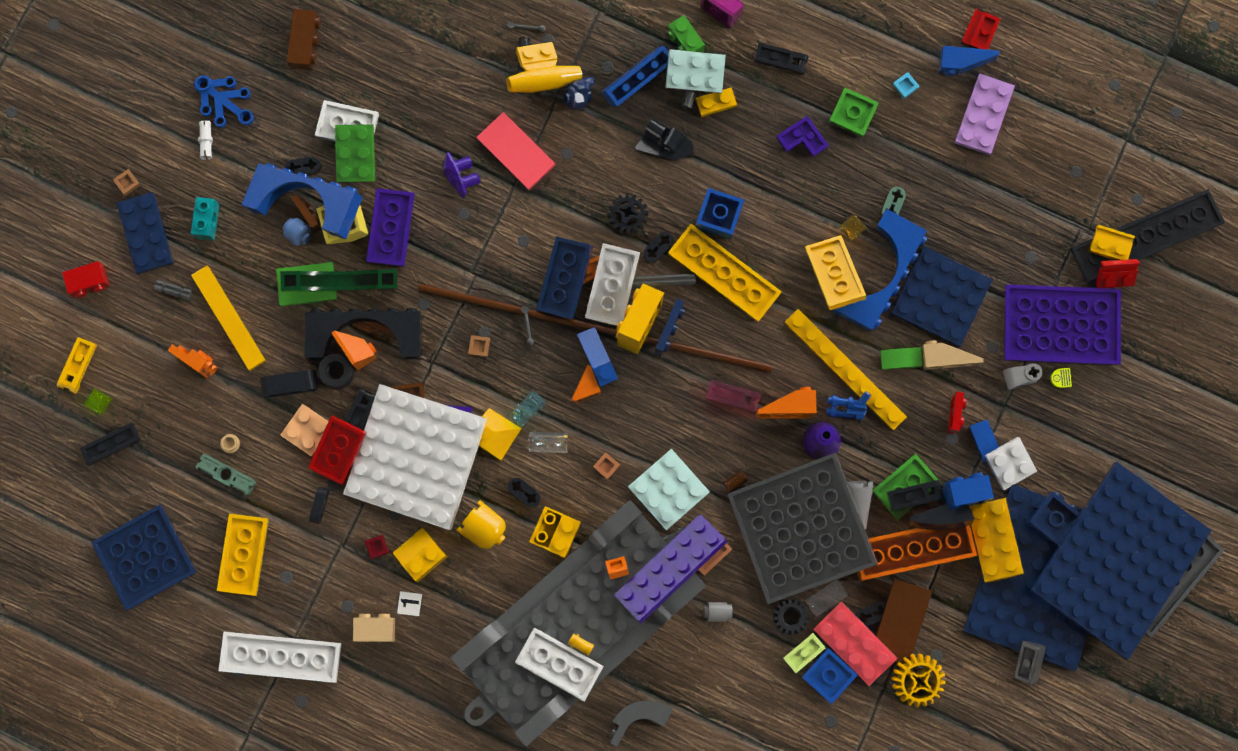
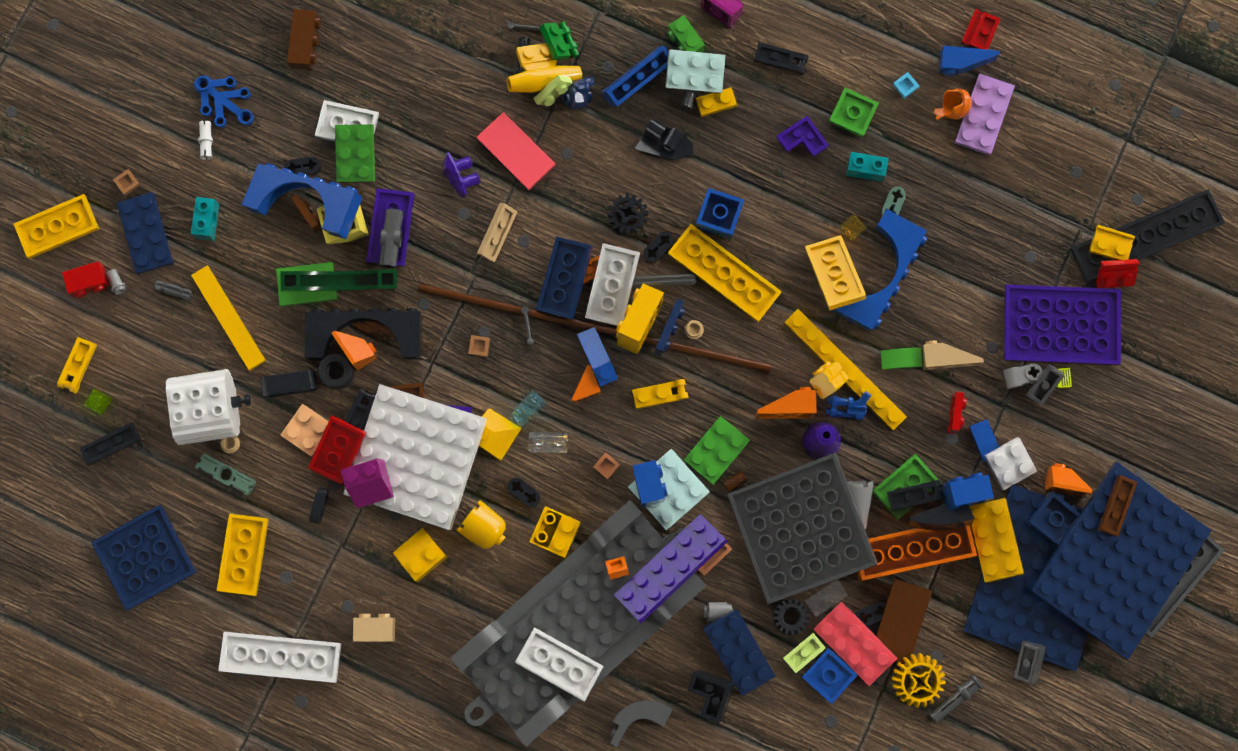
(56, 226): none -> yellow plate
(115, 282): none -> light grey pin
(197, 360): orange plate -> none
(204, 407): none -> white piece
(297, 231): medium blue head -> none
(367, 482): none -> magenta slope
(377, 547): dark red tile -> none
(391, 238): none -> dark grey piece
(409, 603): white sticker -> none
(497, 232): none -> tan plate
(553, 90): none -> yellowish green plate
(554, 39): none -> green plate
(580, 644): yellow pin -> none
(648, 483): none -> blue brick
(659, 394): none -> yellow plate
(694, 329): none -> tan plate
(716, 450): none -> bright green plate
(717, 694): none -> black brick
(733, 396): clear pink plate -> none
(739, 652): none -> dark blue plate
(828, 379): none -> yellow brick
(867, 166): none -> teal brick
(941, 296): dark blue plate -> none
(955, 104): none -> orange hat
(965, 694): none -> dark grey pin
(1045, 384): none -> flat silver slope
(1065, 481): none -> orange slope
(1117, 506): none -> reddish brown tile

